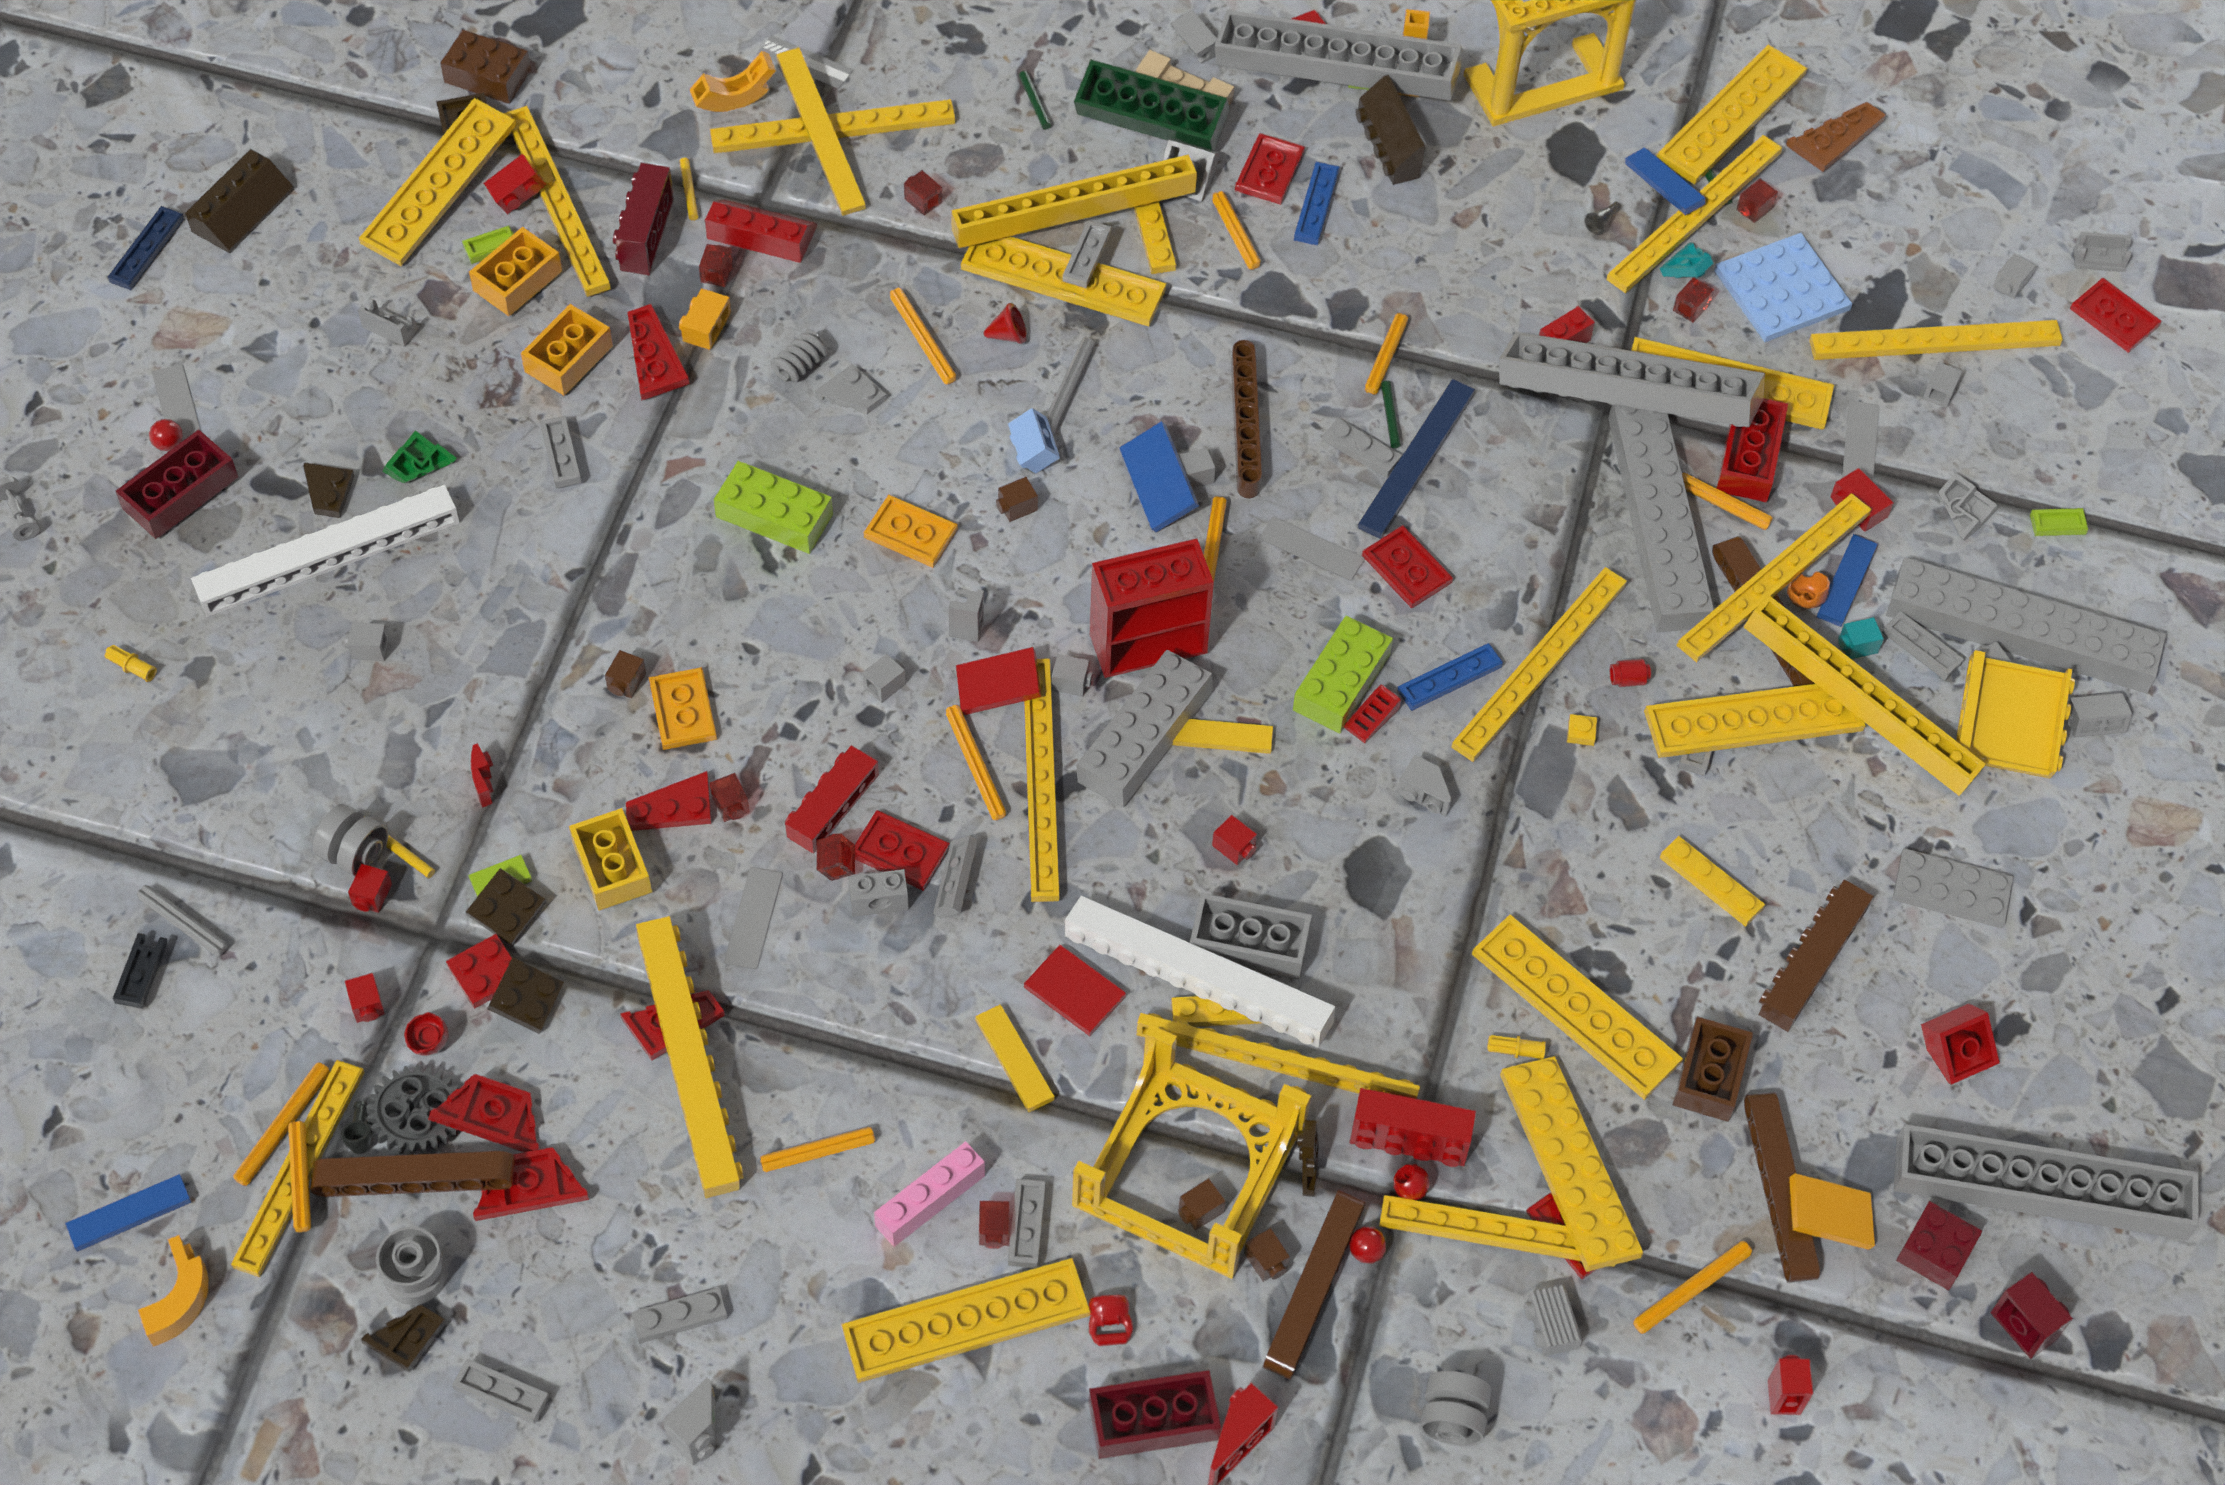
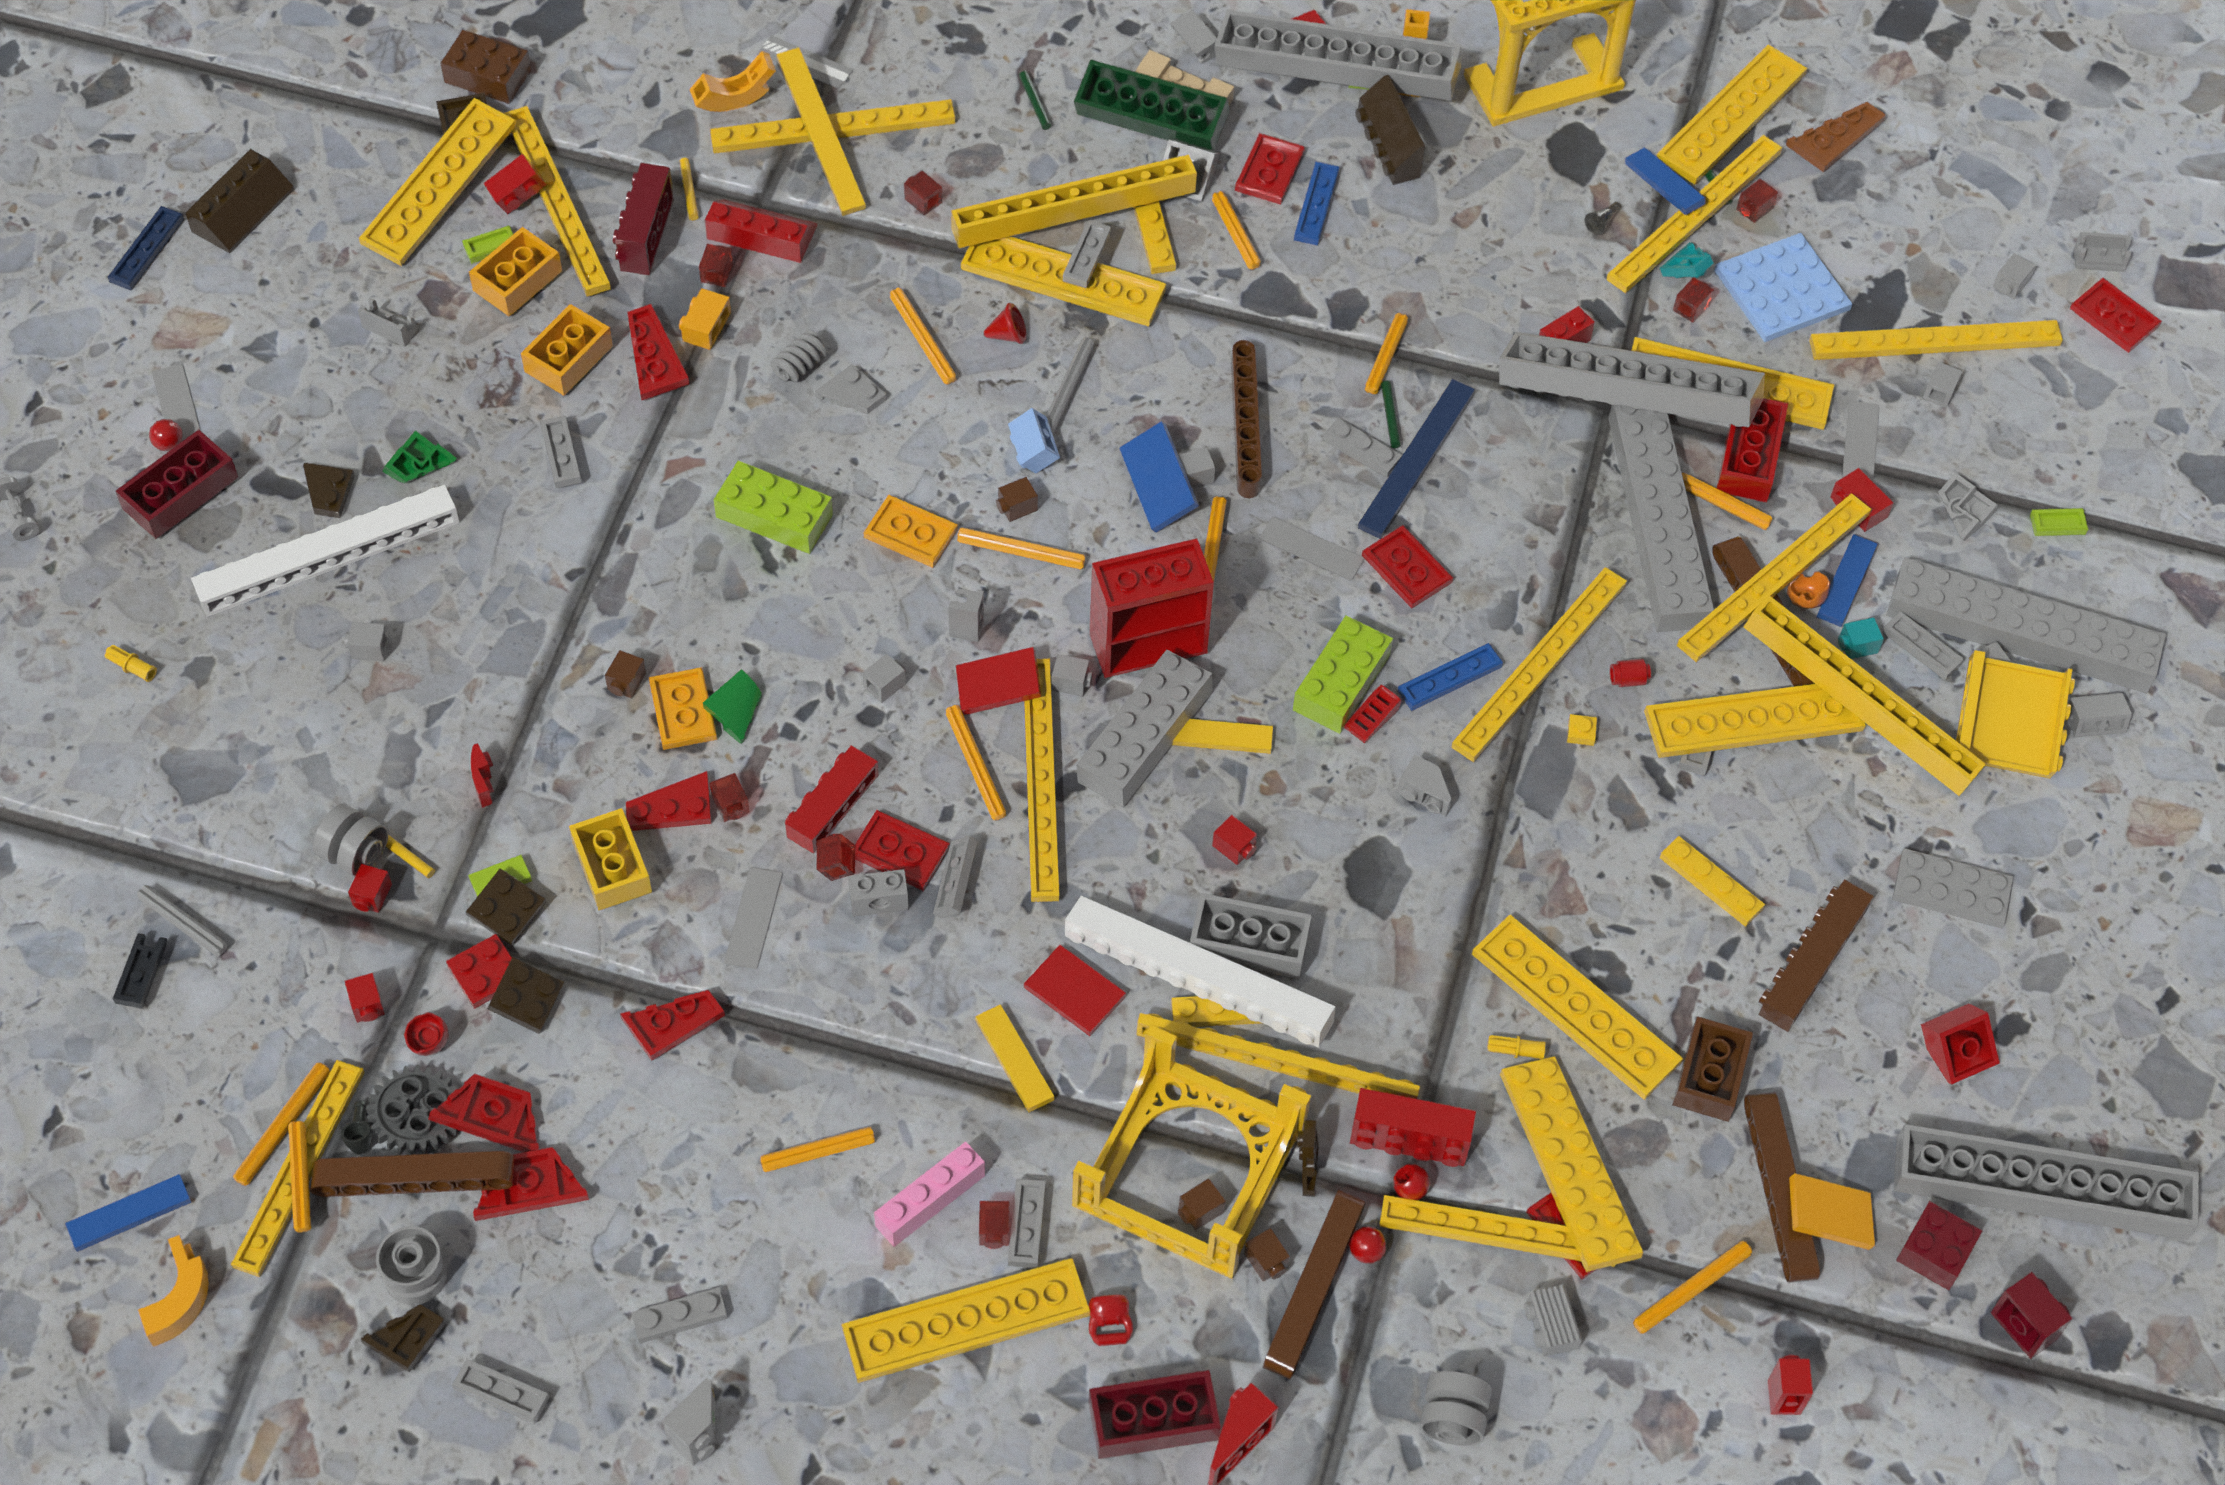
(688, 1057): yellow brick -> none
(735, 704): none -> green slope
(1021, 548): none -> light orange axle

